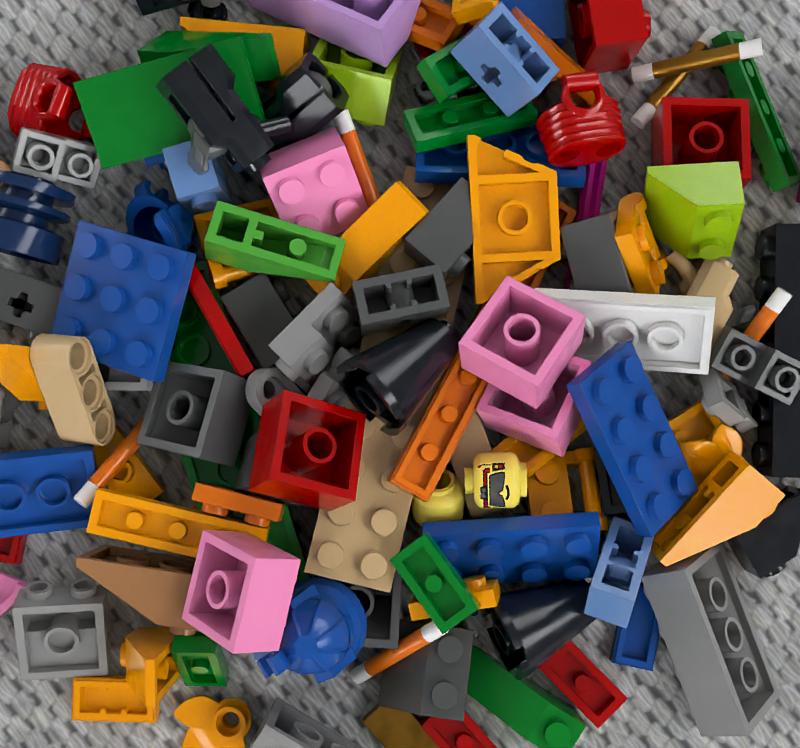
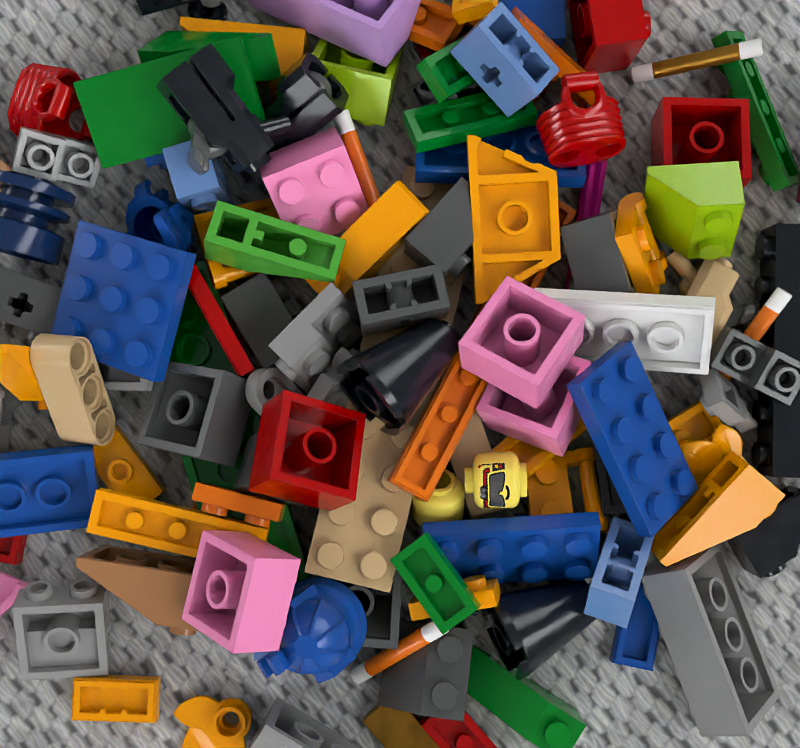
(109, 467): orange bar -> none
(149, 663): light orange slope -> none
(200, 660): green plate -> none
(583, 683): red plate -> none
(671, 83): bar -> none

